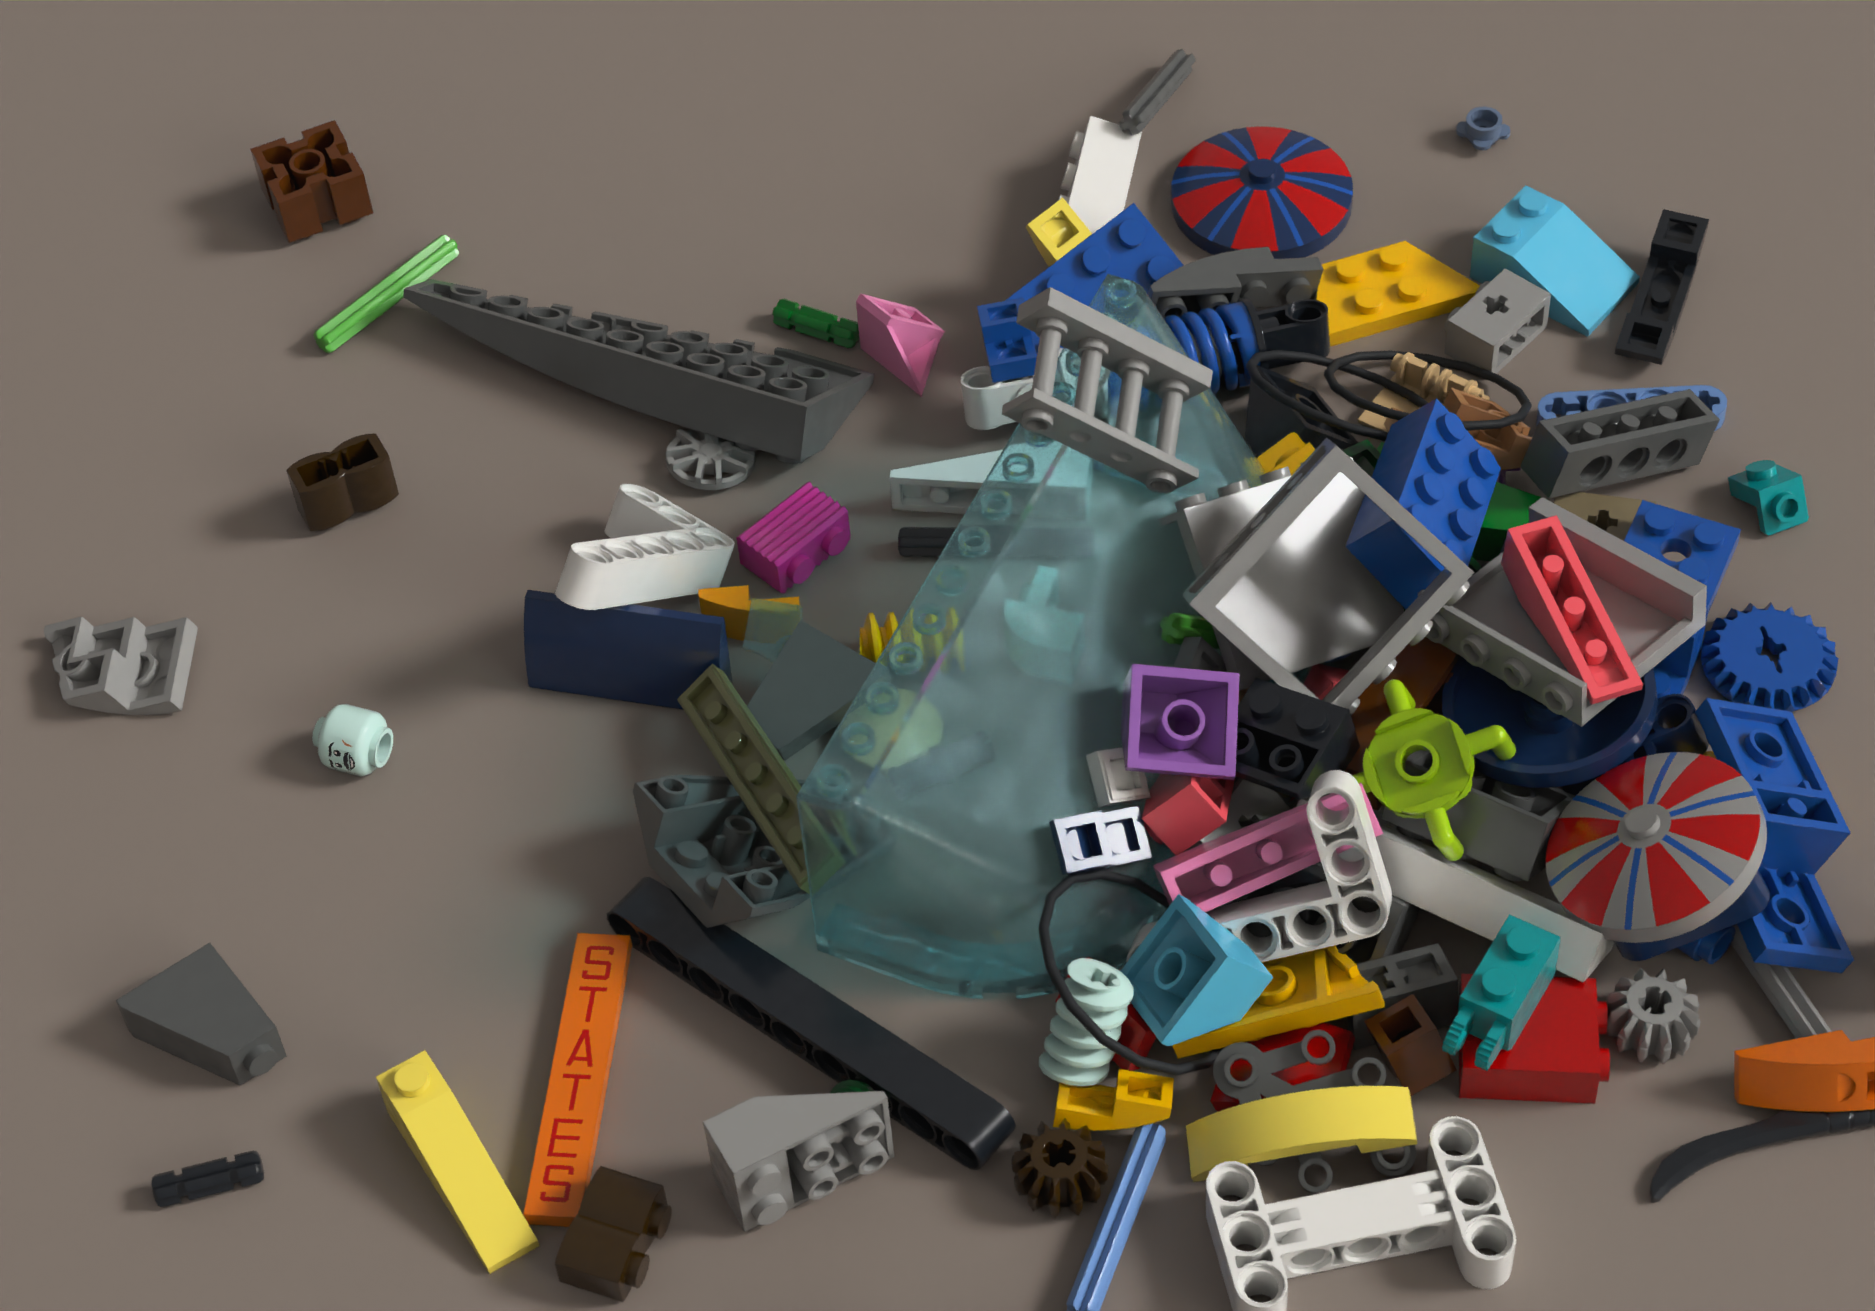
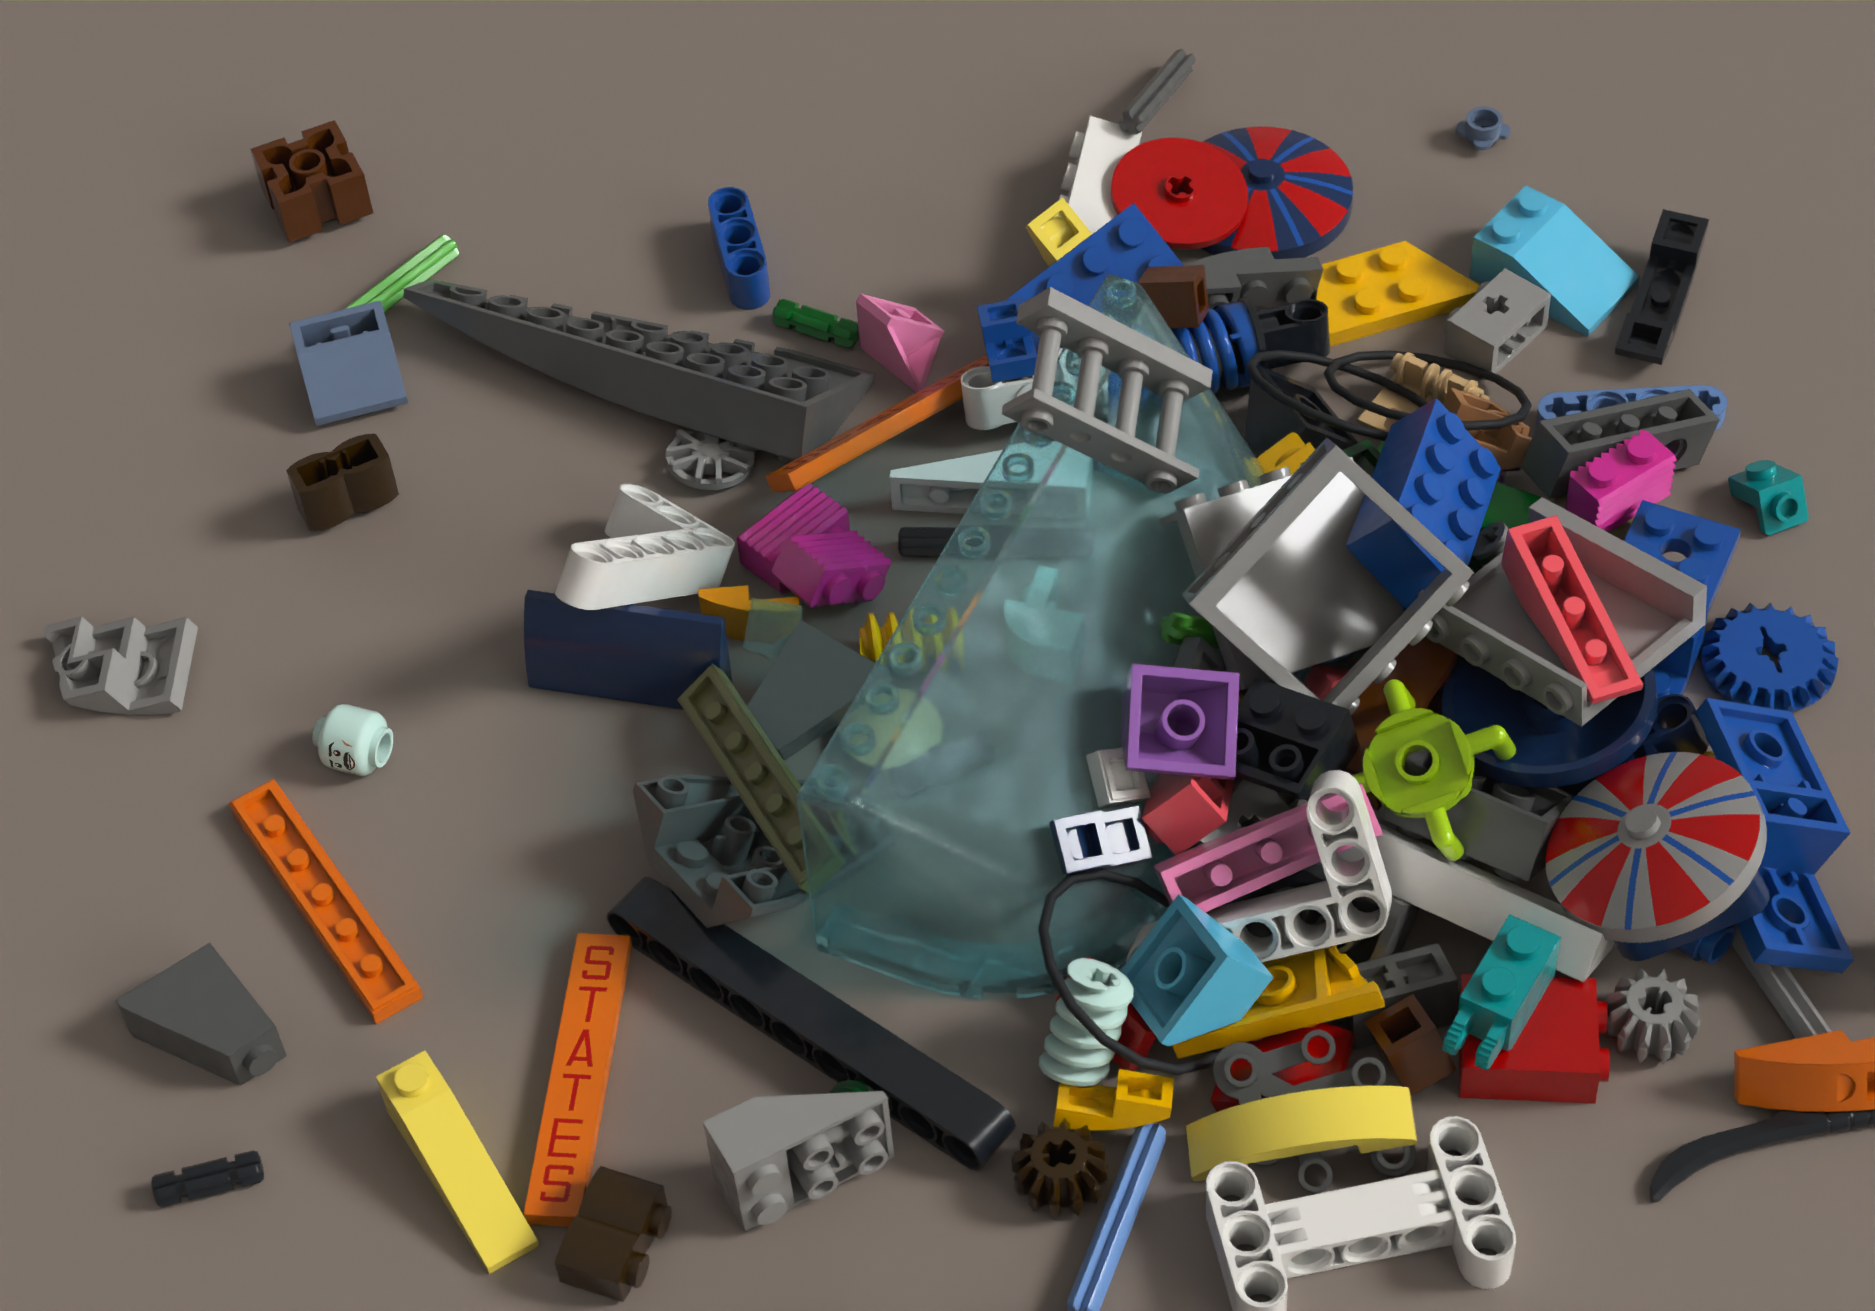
(326, 901): none -> orange tile
(348, 363): none -> sand blue slope
(739, 248): none -> blue beam
(831, 568): none -> dark pink brick
(871, 432): none -> orange tile
(1166, 166): none -> red piece
(1178, 293): none -> reddish brown brick
(1490, 542): none -> light grey bush
(1615, 484): none -> dark pink brick

